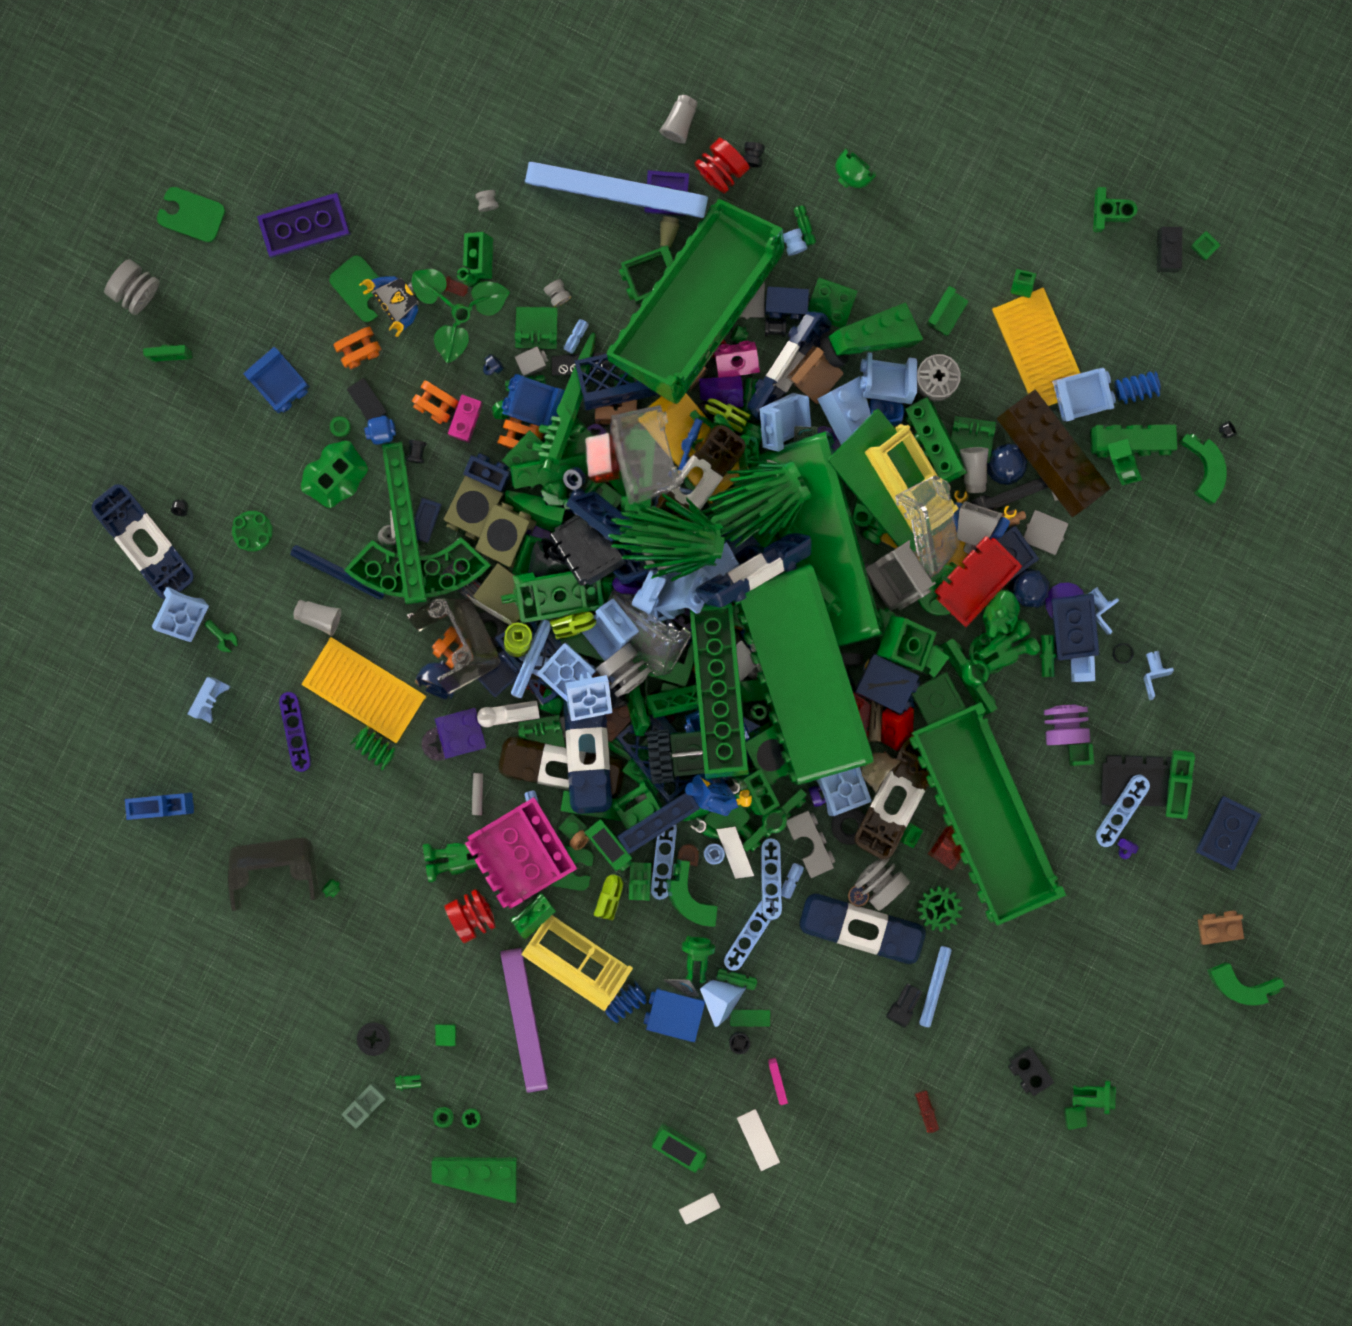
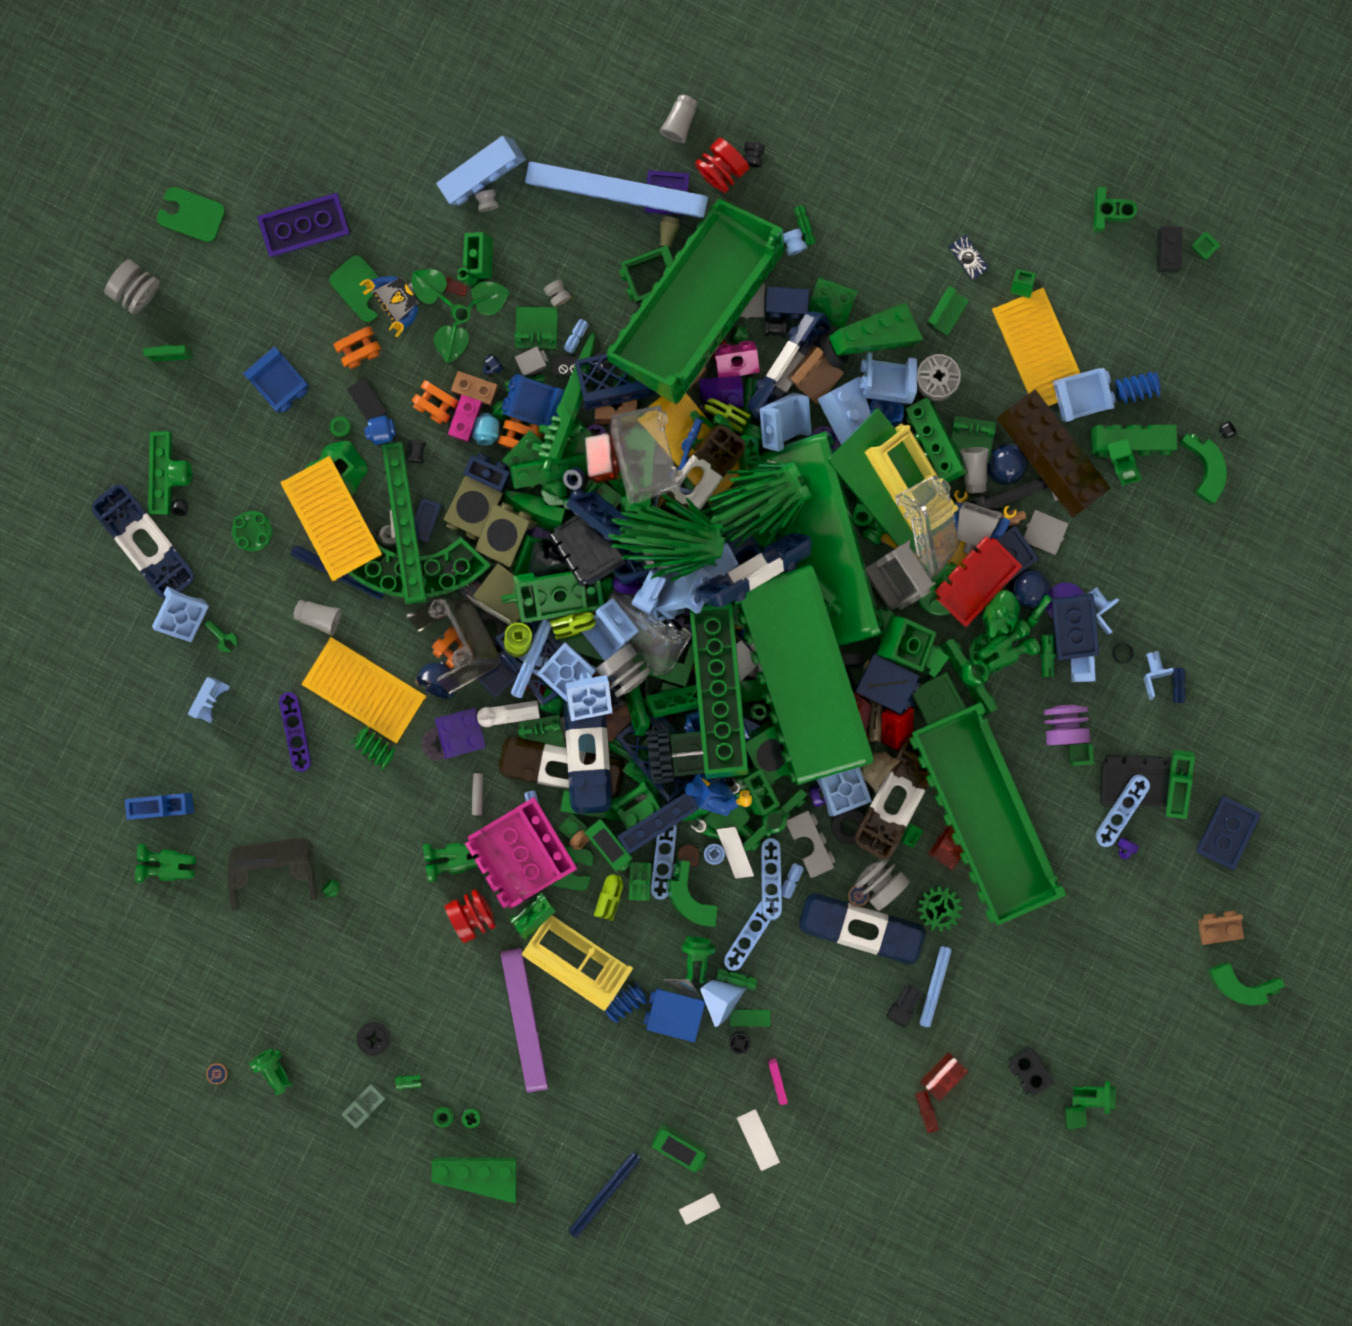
(164, 473): none -> green plate
(169, 866): none -> green piece
(217, 1073): none -> tile
(272, 1070): none -> green piece
(331, 518): none -> yellow window
(446, 1034): green slope -> none
(474, 388): none -> medium nougat brick
(481, 170): none -> light blue wedge
(485, 429): none -> medium azure head
(604, 1195): none -> dark blue axle
(803, 432): light grey sticker -> none
(853, 170): green cylinder -> none
(944, 1076): none -> clear red brick
(968, 257): none -> tile
(1036, 612): none -> green bar
(1179, 689): none -> dark blue piece

